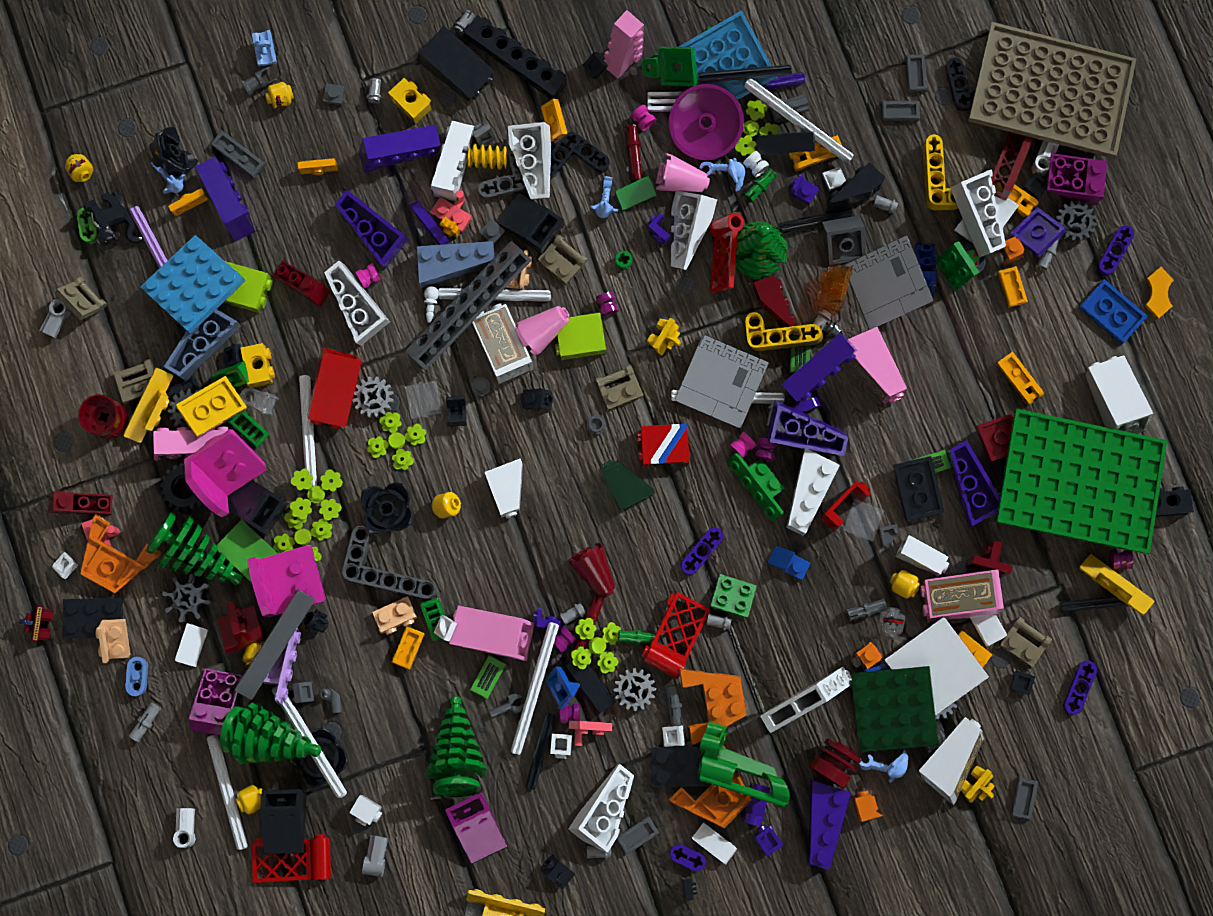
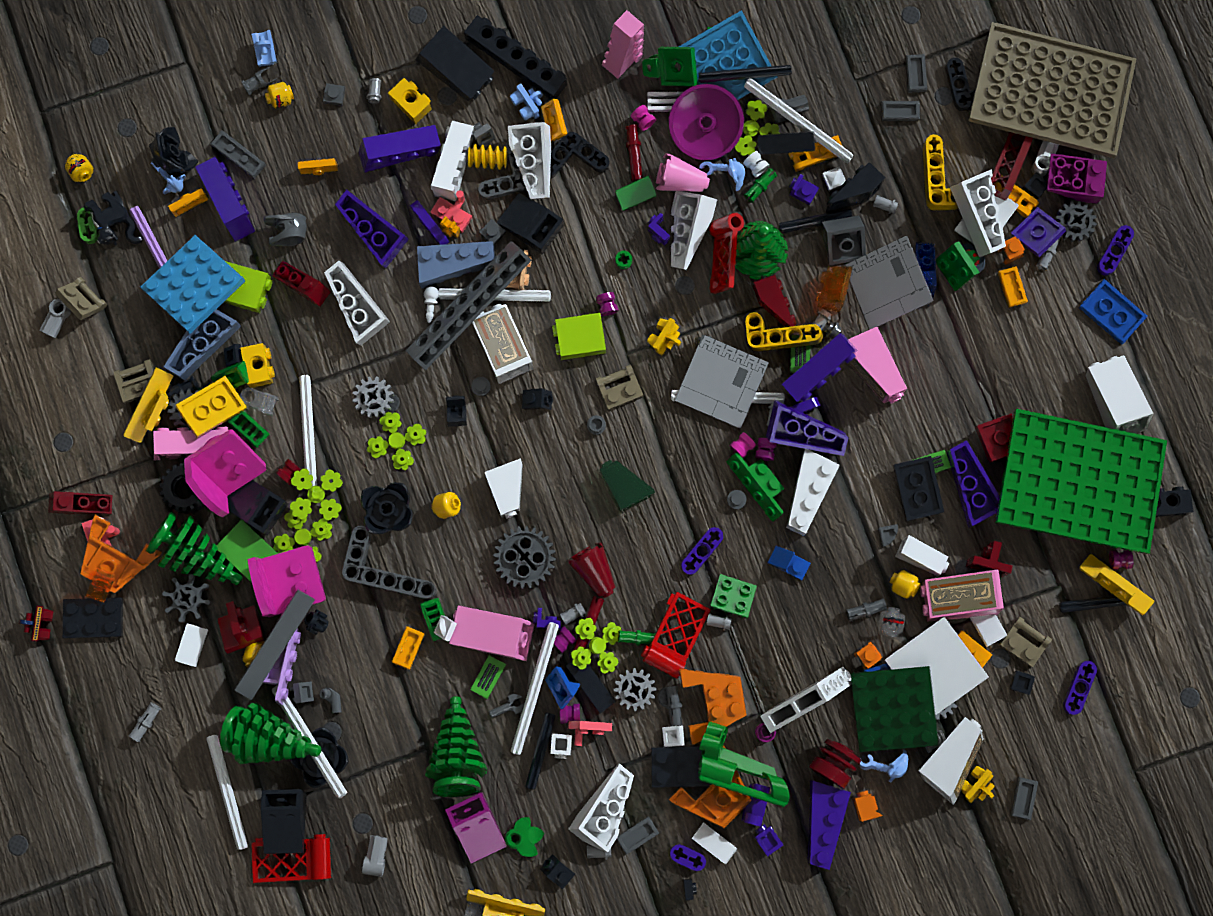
(64, 565): white tile -> none
(93, 416): dark red wheel -> none
(100, 585): none -> clear orange slope
(113, 639): light nougat bracket -> none
(134, 676): medium blue plate -> none
(184, 824): white piece -> none
(214, 701): magenta slope -> none
(249, 799): yellow head -> none
(287, 471): none -> dark red wheel
(292, 226): none -> dark grey helmet
(333, 388): red slope -> none
(366, 811): white brick -> none
(368, 275): dark pink wheel -> none
(395, 615): light nougat bracket -> none
(423, 399): clear piece -> none
(464, 22): light grey pin -> none
(511, 569): none -> dark grey gear
(527, 835): none -> green plate
(530, 109): none -> light blue hips
(542, 328): bright pink cone -> none
(558, 264): dark tan plate -> none
(595, 65): black plate -> none
(604, 209): light blue piece -> none
(664, 444): panel -> none
(736, 499): none -> dark grey plate
(763, 734): none -> magenta wheel
(787, 80): dark purple axle -> none
(831, 518): red panel -> none
(863, 520): clear piece -> none
(1020, 378): light orange plate -> none
(1158, 301): light orange tile -> none

